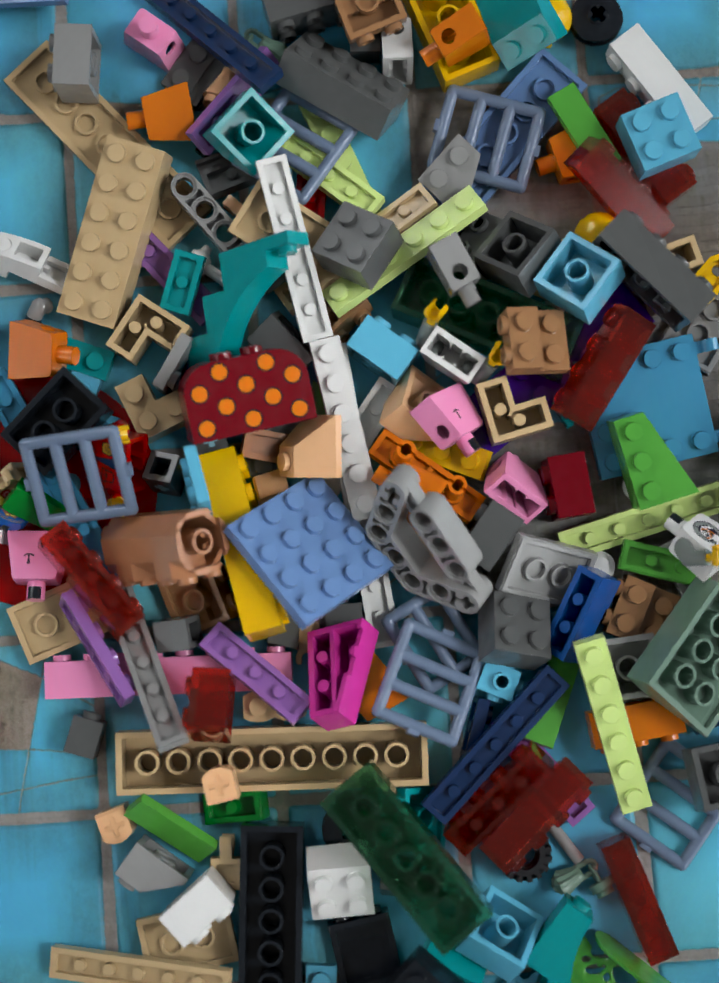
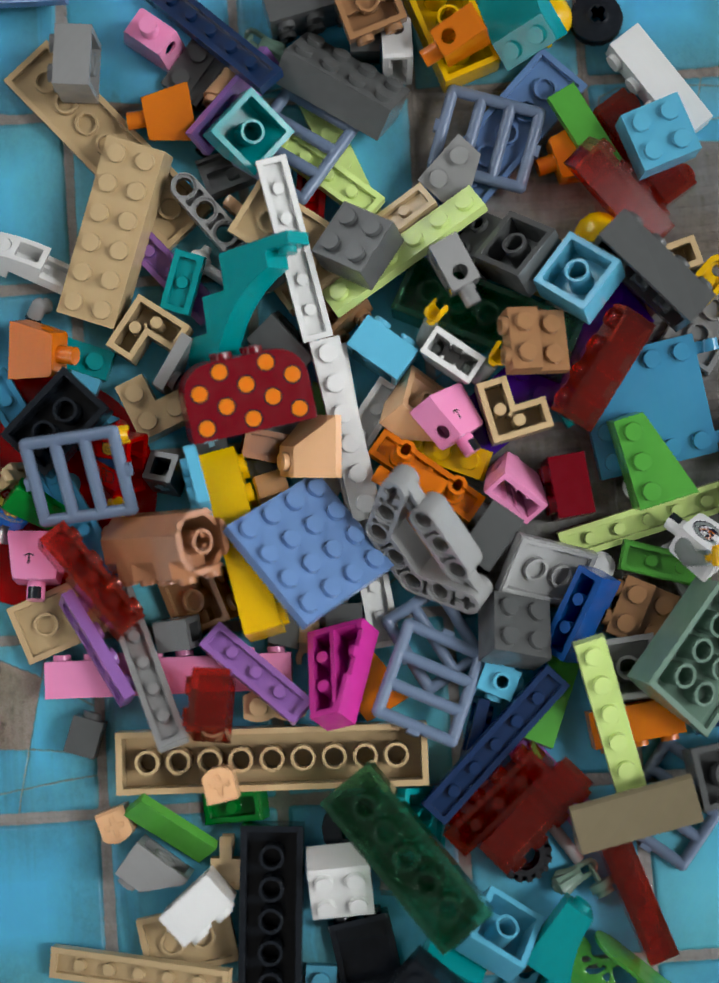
(635, 814): none -> dark tan slope

